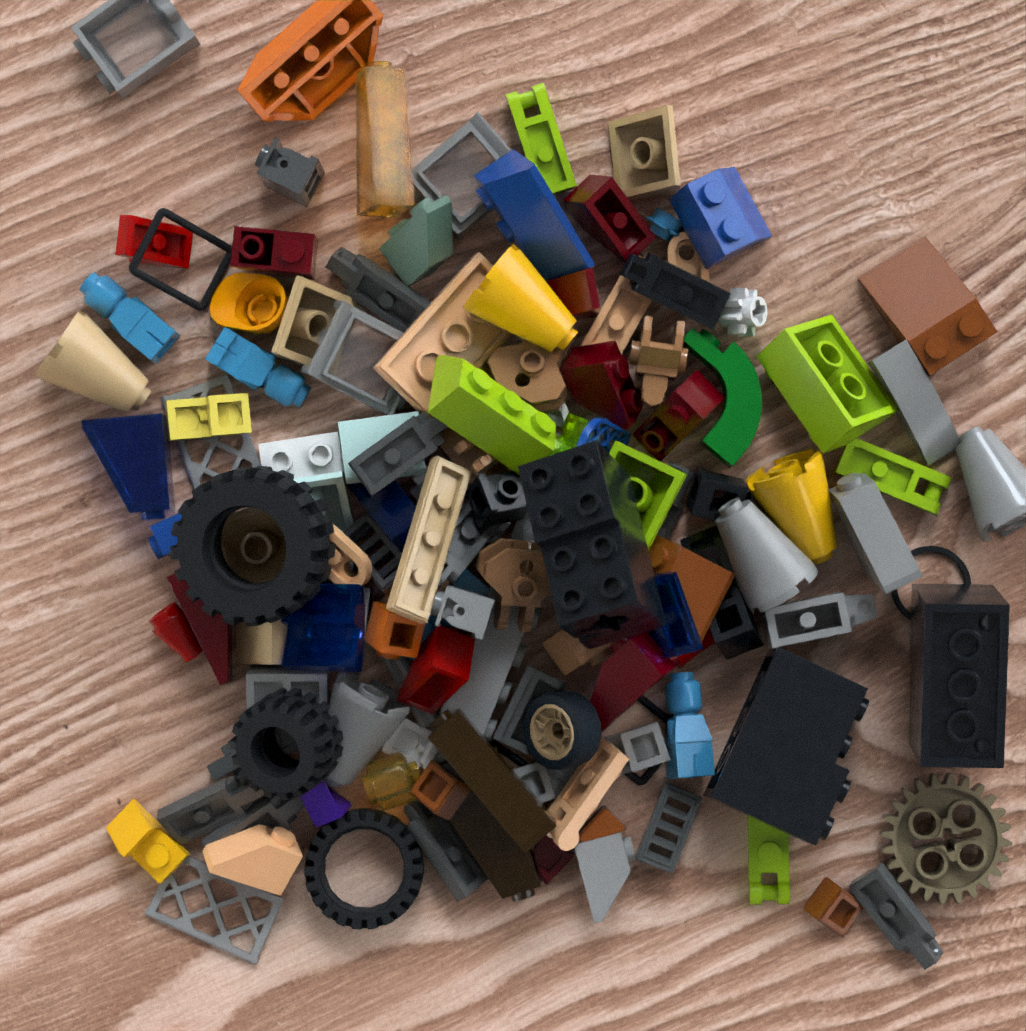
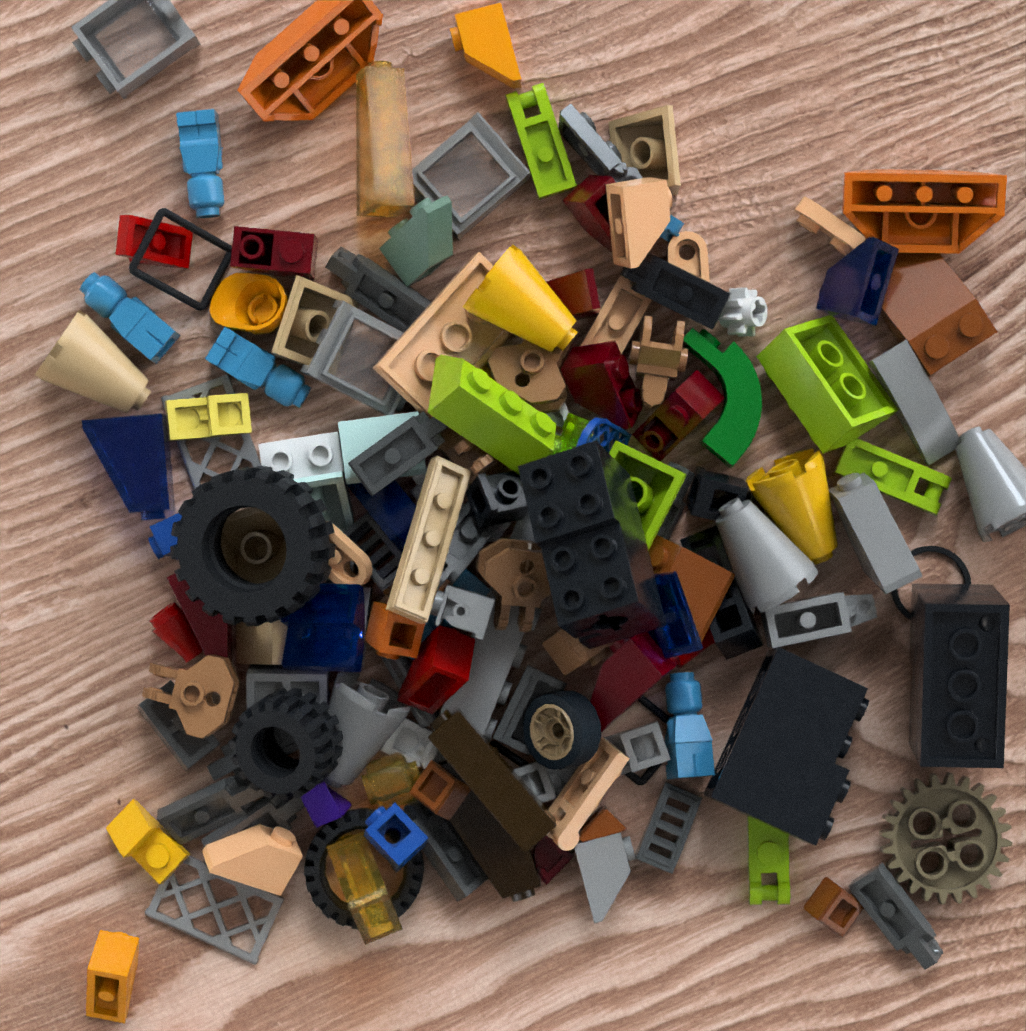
(111, 976): none -> light orange slope
(168, 726): none -> dark grey hinge
(194, 693): none -> medium nougat hinge
(202, 160): none -> dark azure piece
(289, 172): dark grey hinge -> none
(363, 887): none -> clear yellow slope
(394, 819): none -> blue brick
(487, 43): none -> light orange slope
(531, 216): blue slope -> none
(599, 155): none -> hinge
(637, 217): none -> light nougat slope
(719, 216): slope -> none
(816, 218): none -> light nougat plate
(859, 282): none -> clear blue slope
(924, 207): none -> orange wedge

